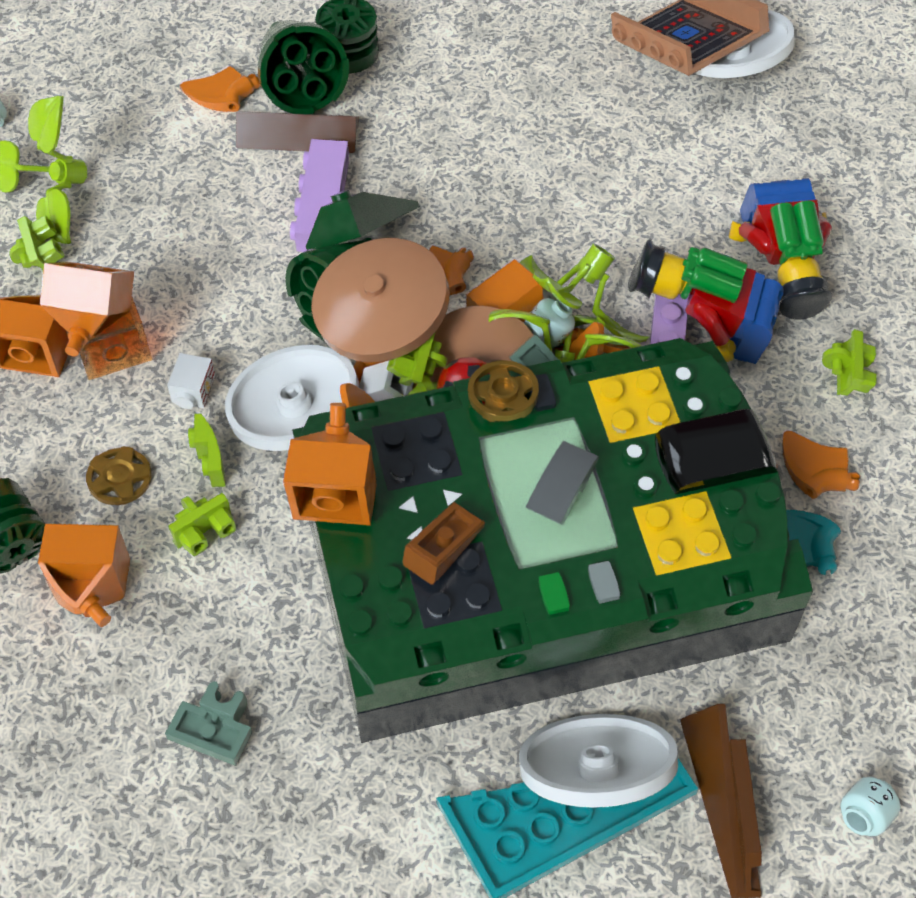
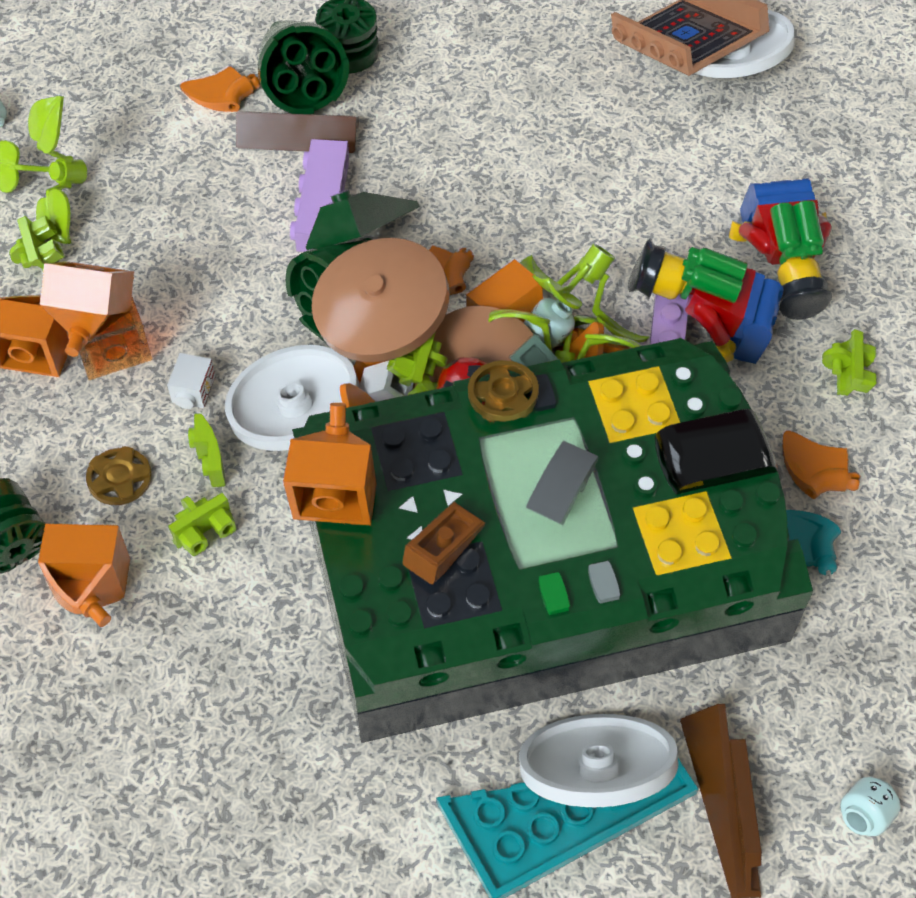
(212, 726): sand green plate -> none

